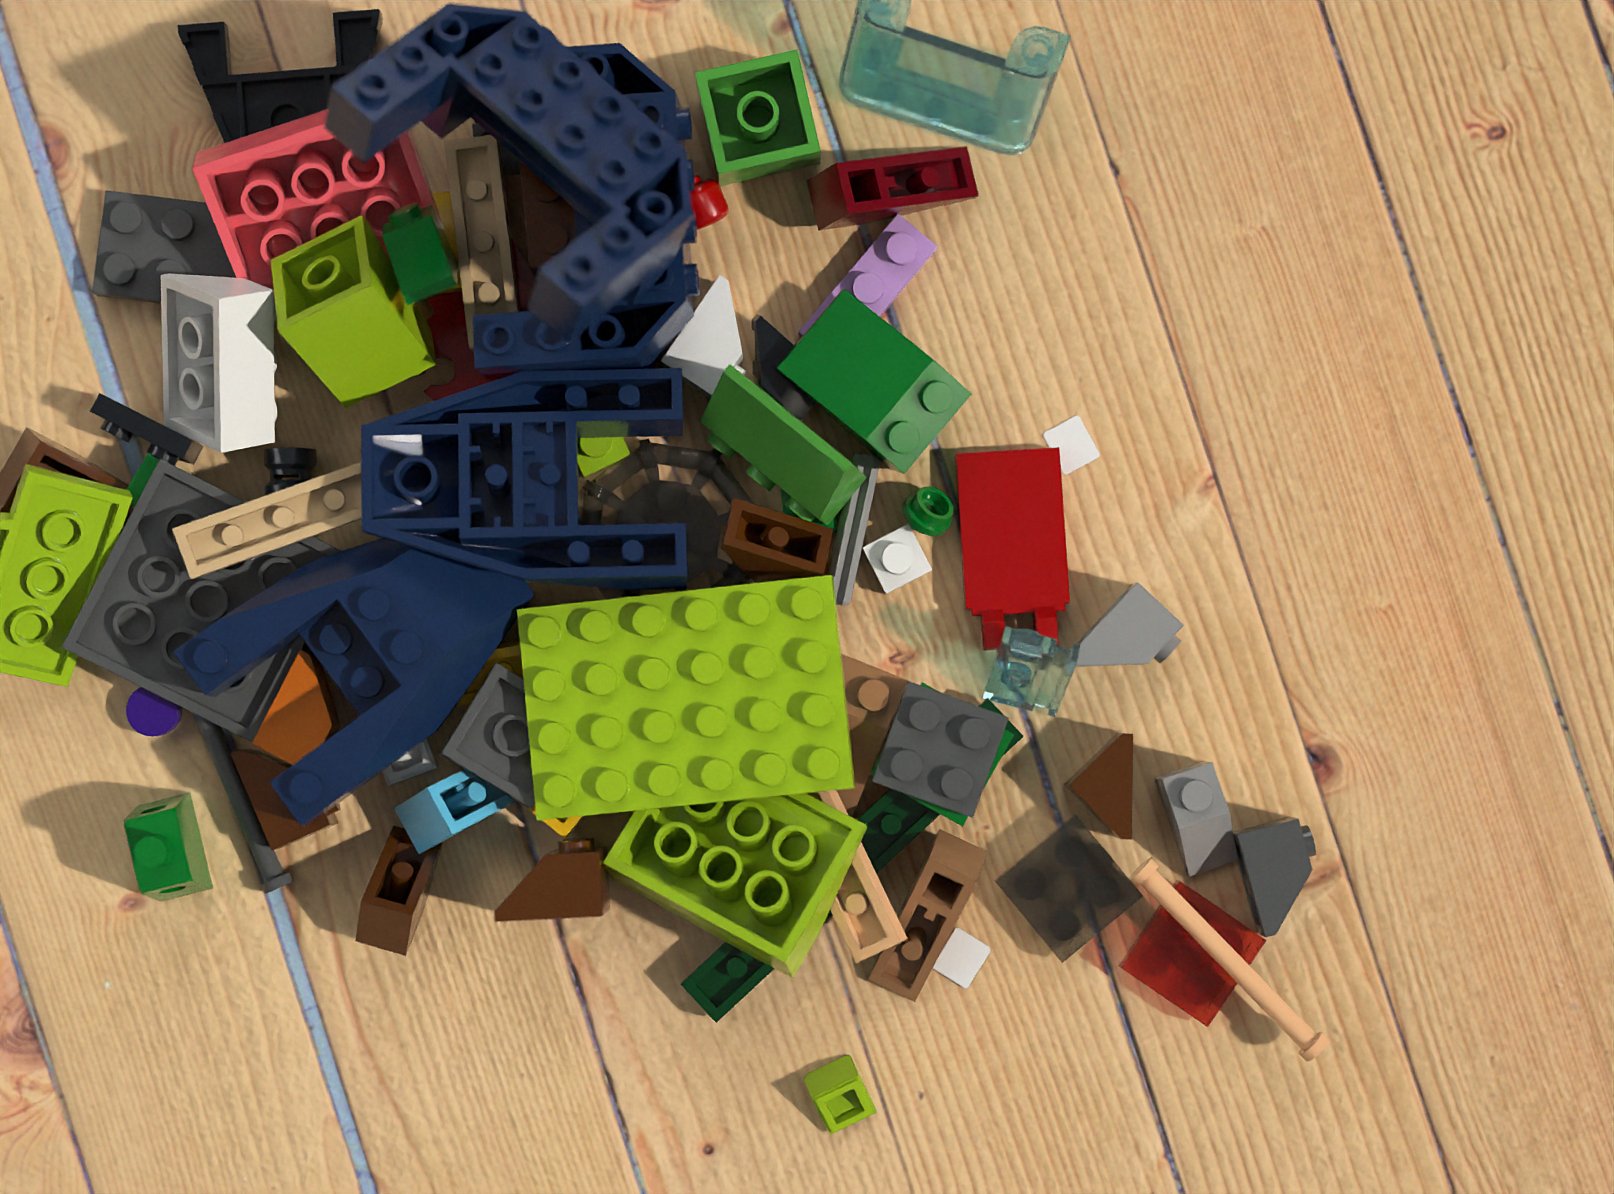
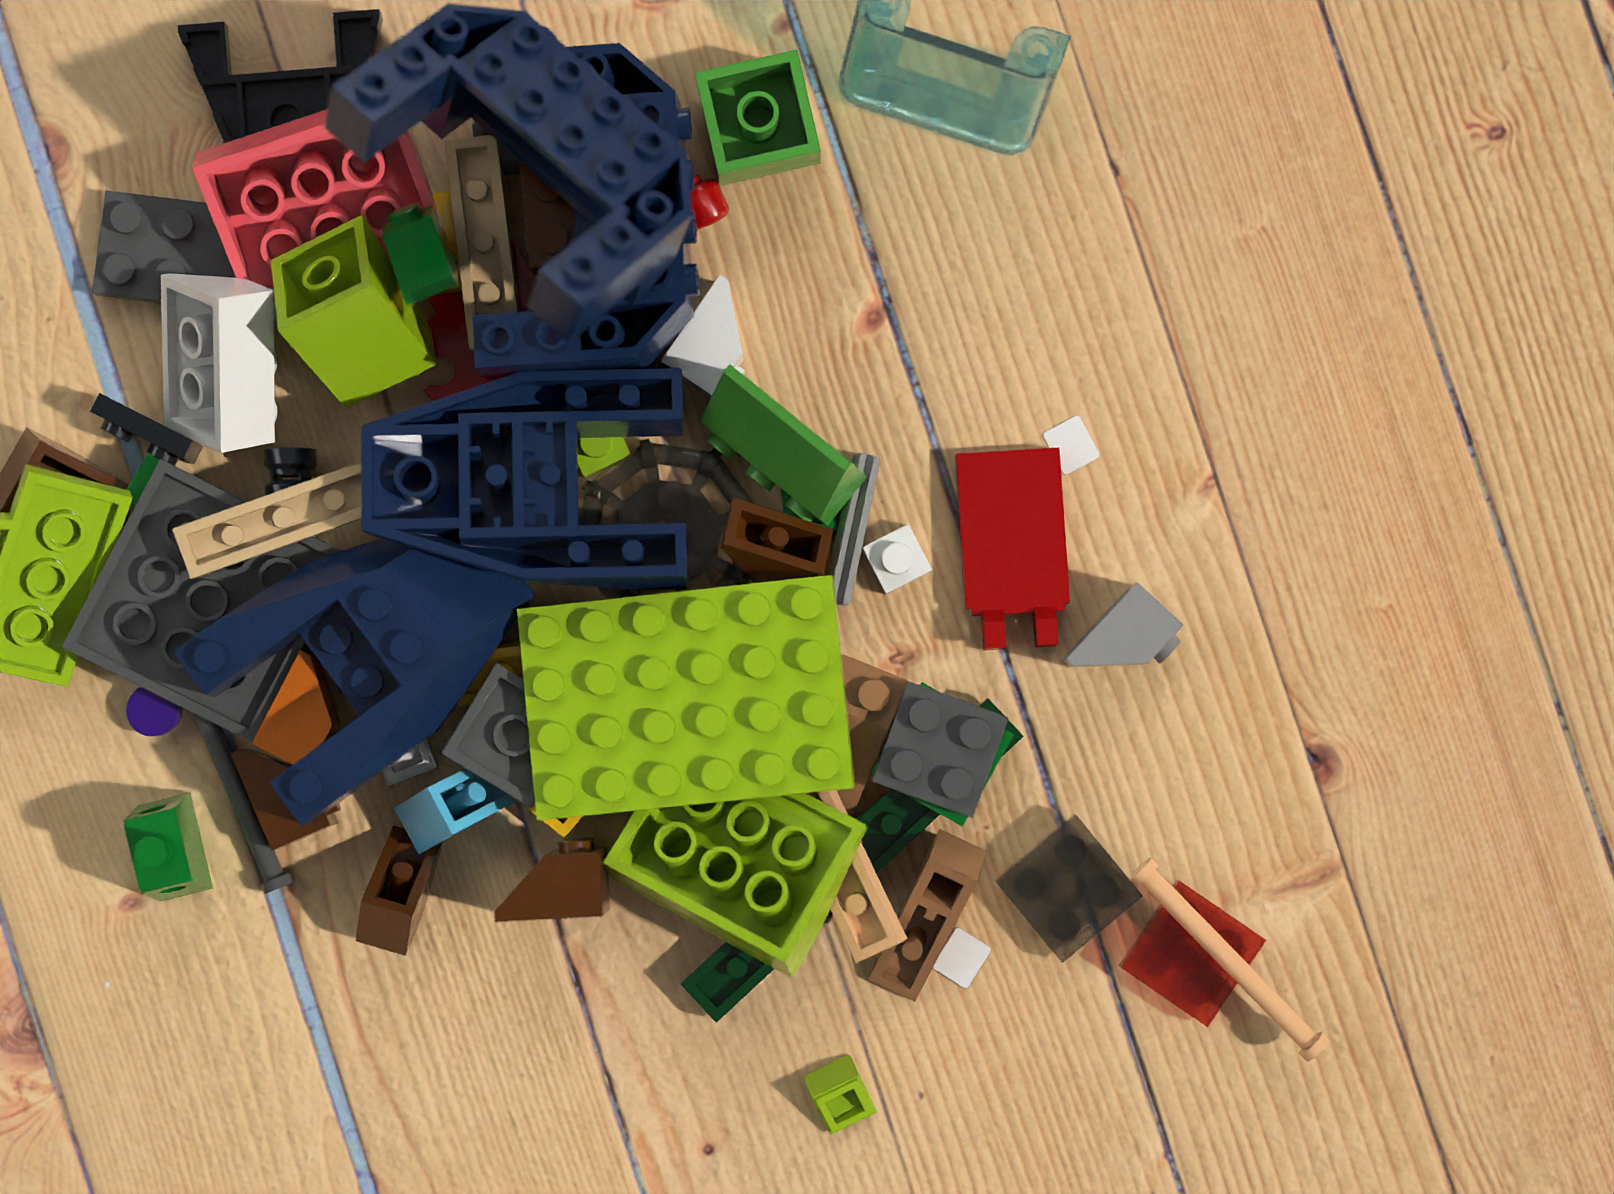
(769, 352): black slope -> none
(873, 382): green slope -> none
(883, 268): lavender plate -> none
(890, 185): dark red slope -> none
(928, 511): green plate -> none
(1030, 671): clear light blue plate -> none
(1106, 785): reddish brown slope -> none
(1198, 817): light grey slope -> none
(1274, 869): dark grey slope -> none

